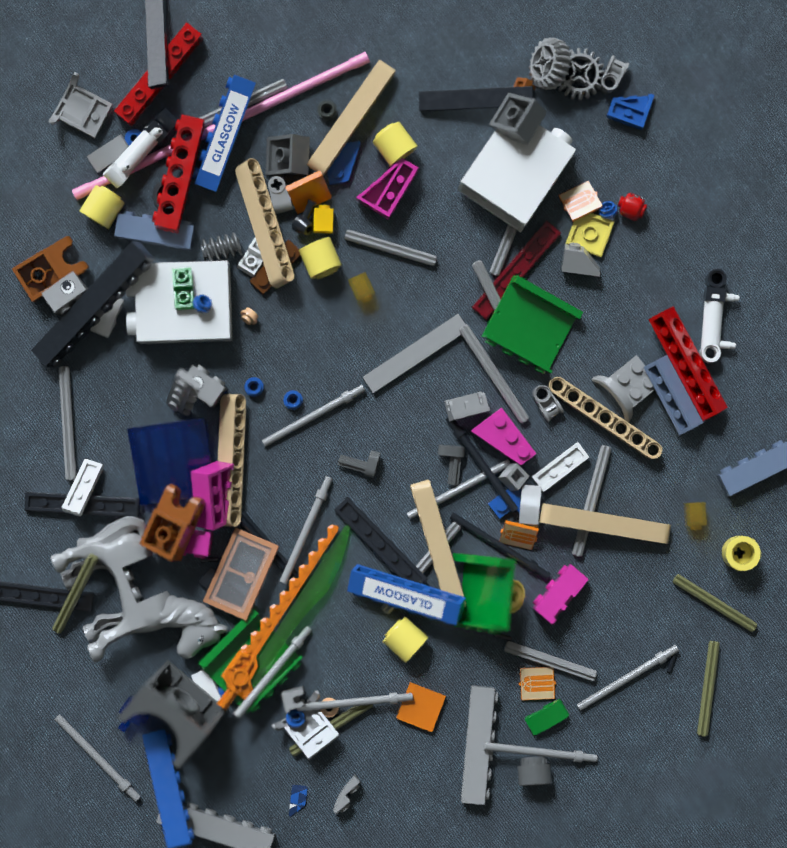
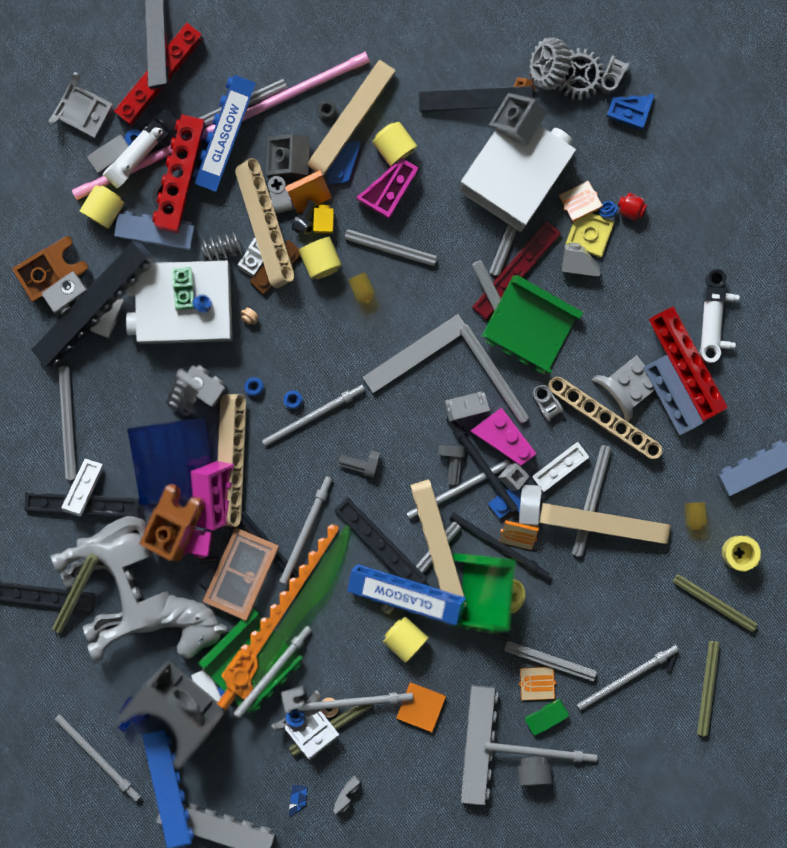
(559, 593): dark pink wedge -> none

